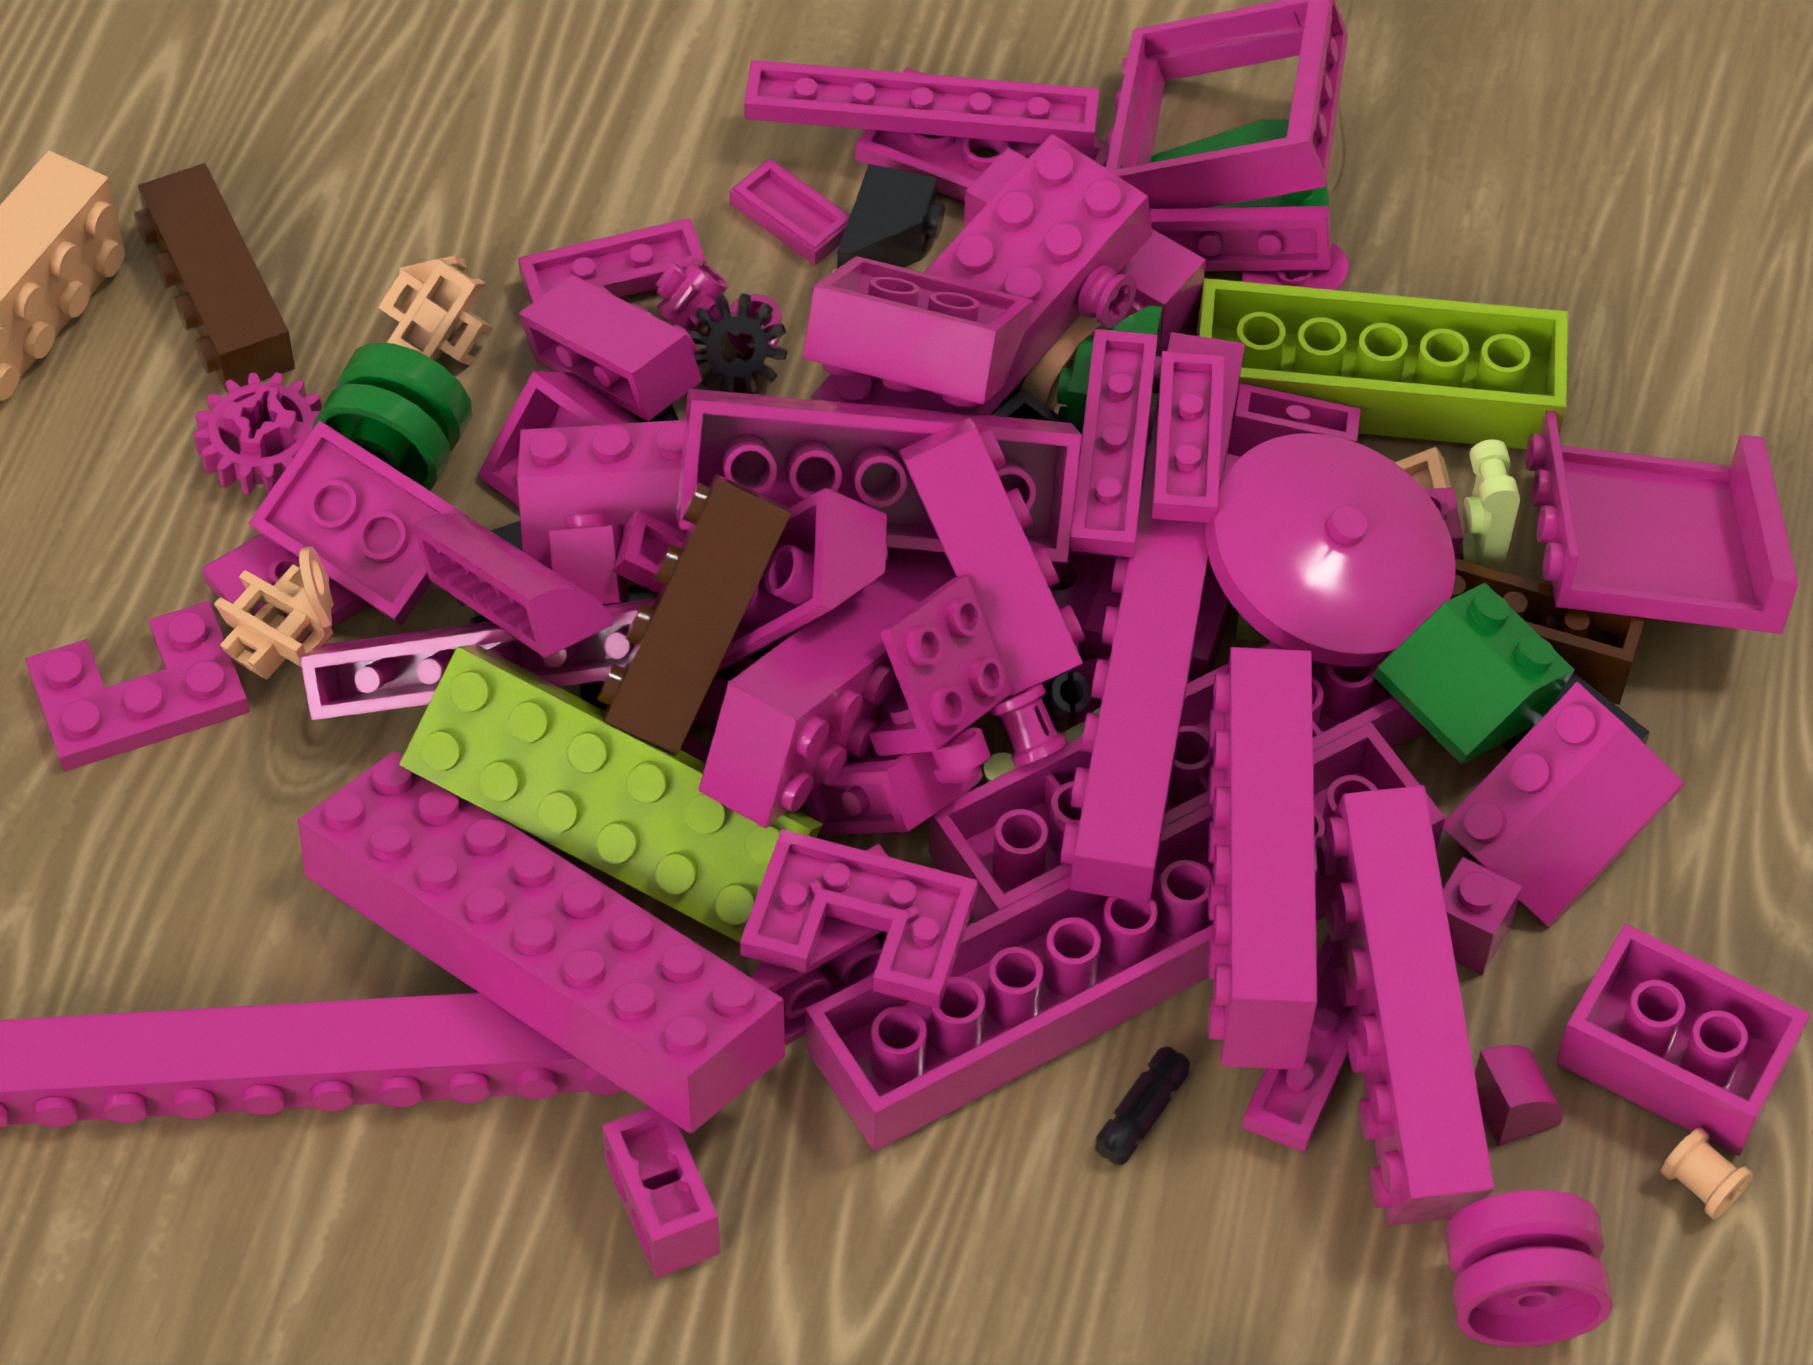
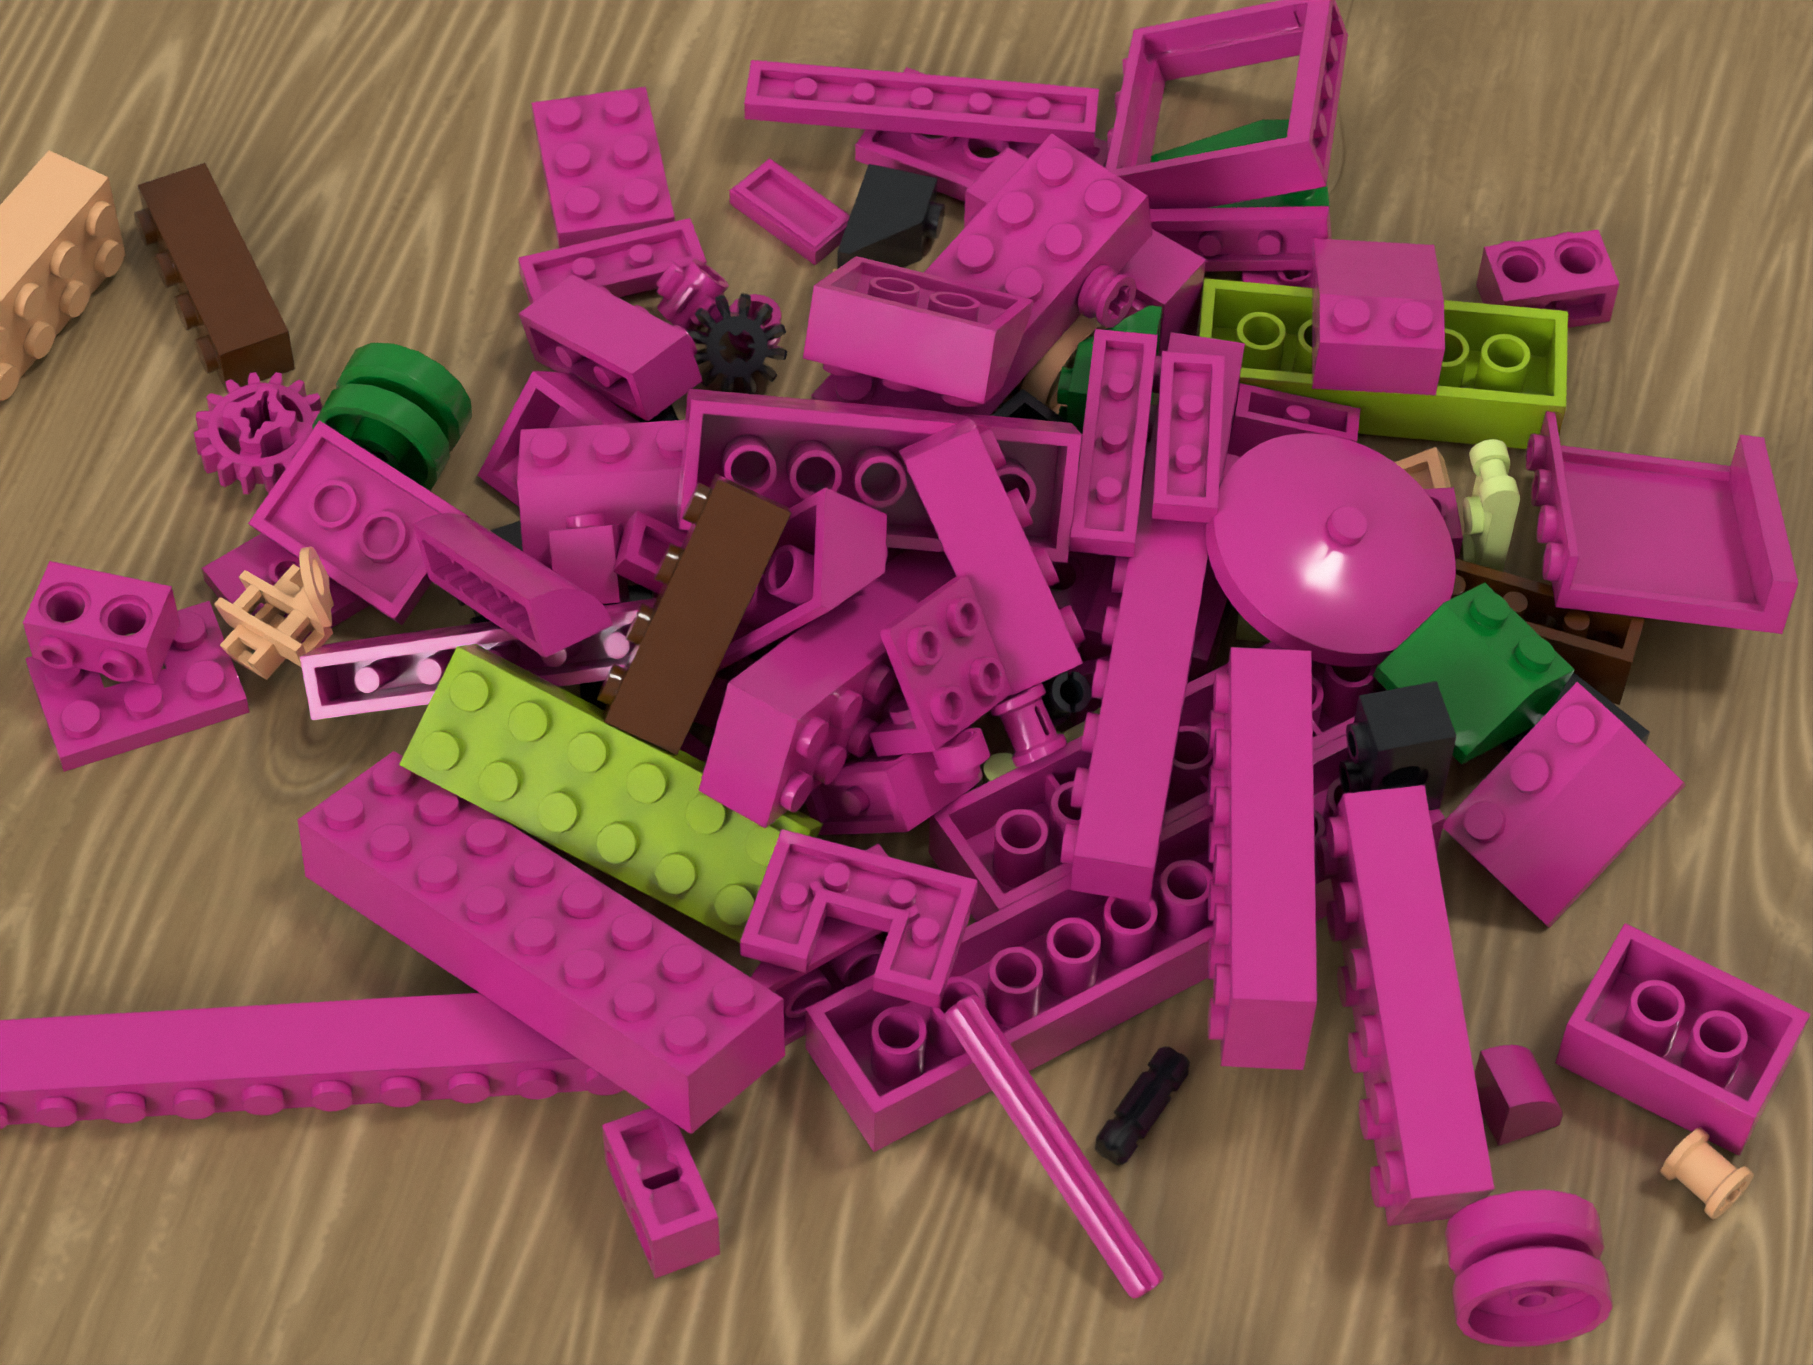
(103, 612): none -> dark pink brick
(426, 322): light nougat piece -> none
(601, 165): none -> dark pink plate
(1054, 1146): none -> dark pink axle
(1292, 1101): dark pink plate -> none
(1376, 317): none -> dark pink slope
(1399, 742): none -> black brick
(1478, 912): dark pink brick -> none
(1552, 273): none -> dark pink brick

